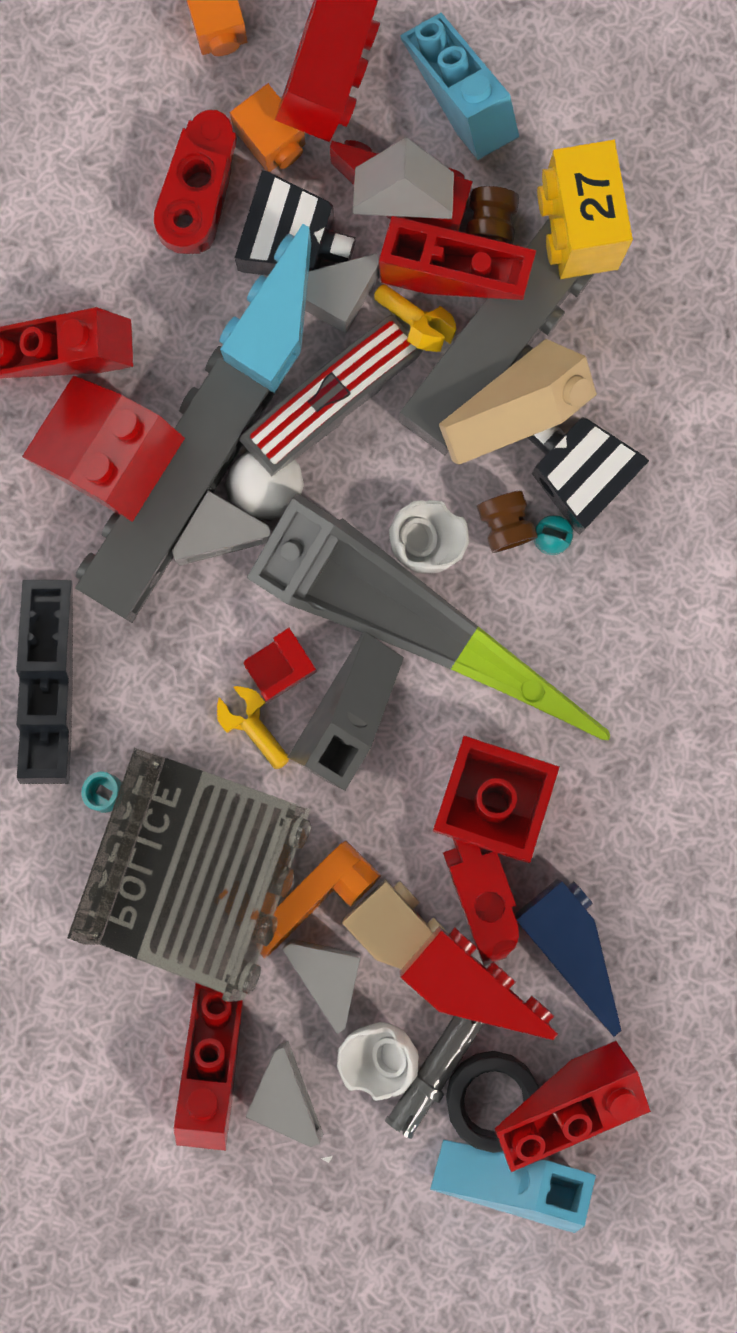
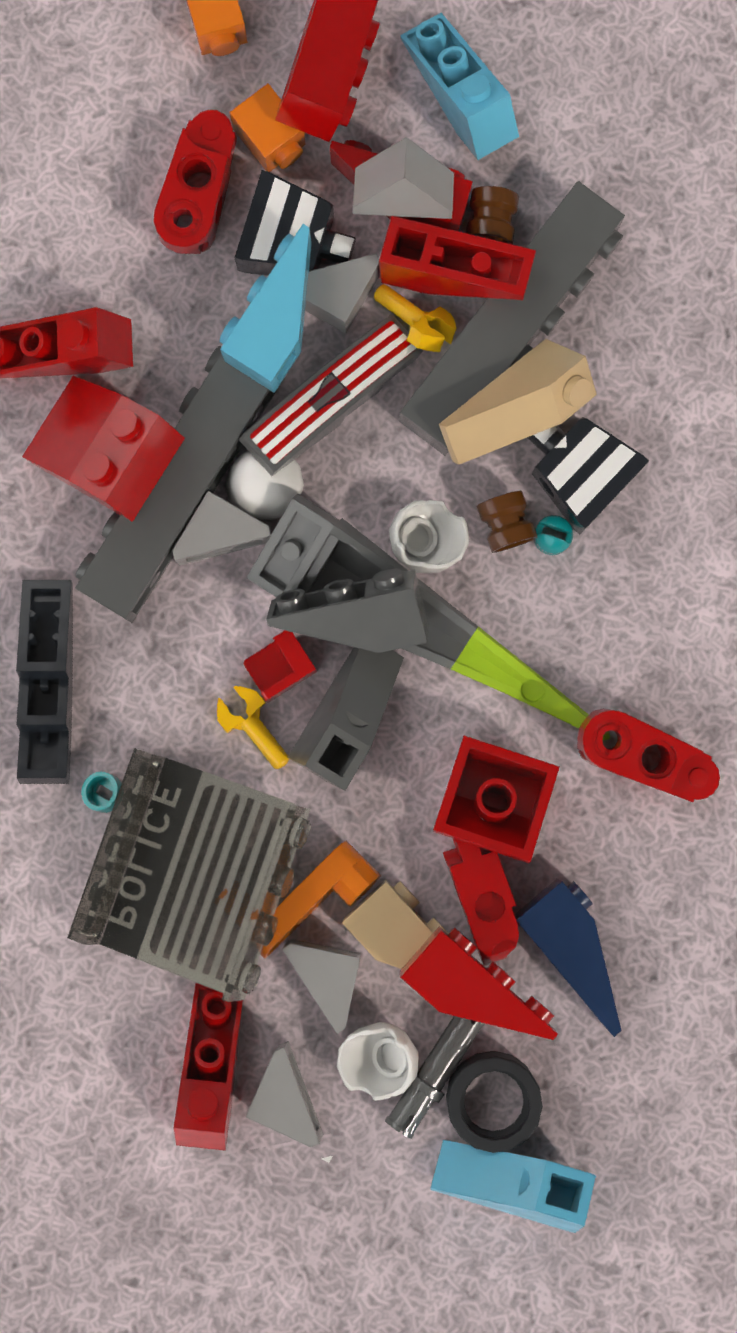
(363, 614): none -> dark grey slope
(574, 1105): red slope -> none
(585, 209): yellow brick -> none
(681, 769): none -> red piece

